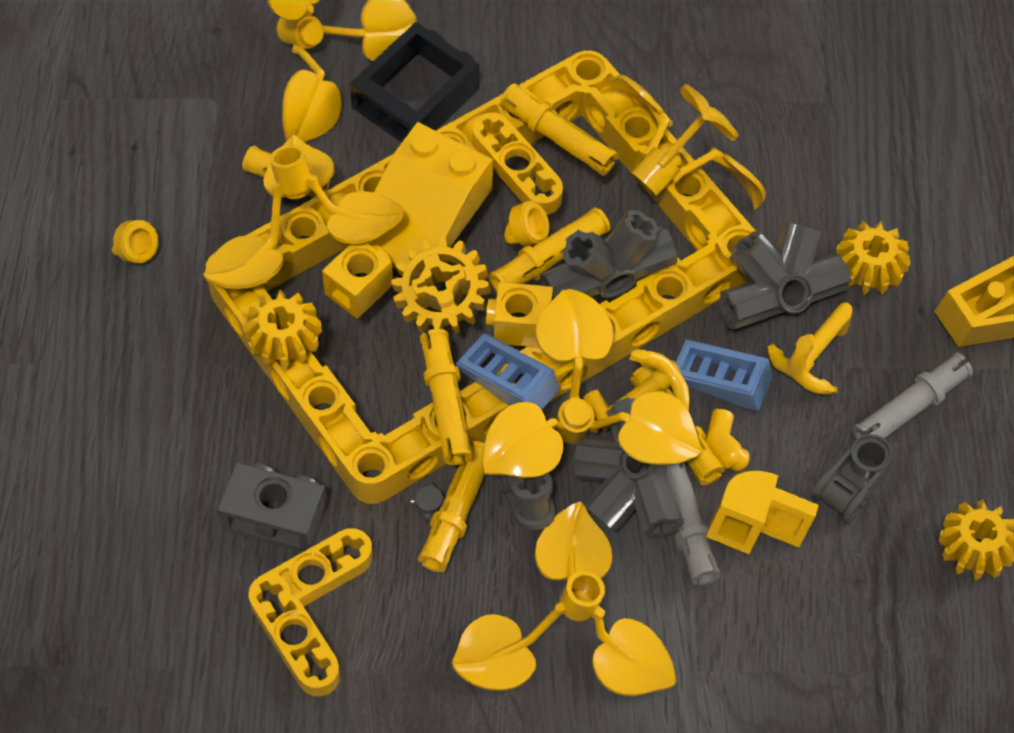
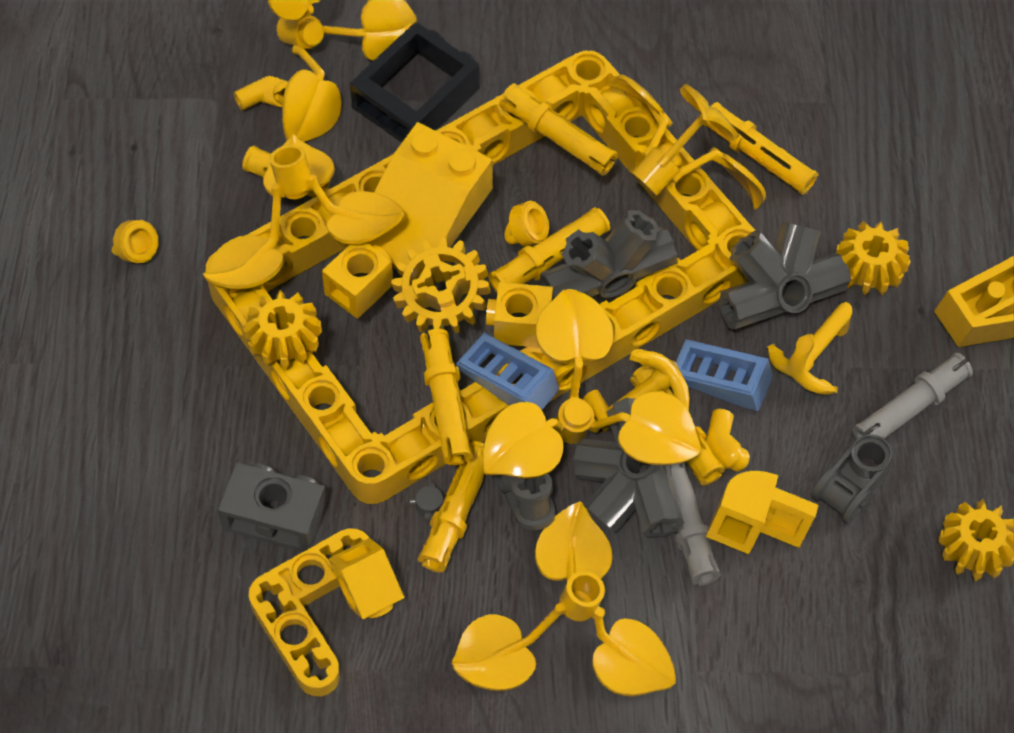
(265, 90): none -> yellow arm
(366, 579): none -> yellow brick
(514, 145): yellow beam -> none
(798, 174): none -> yellow pin

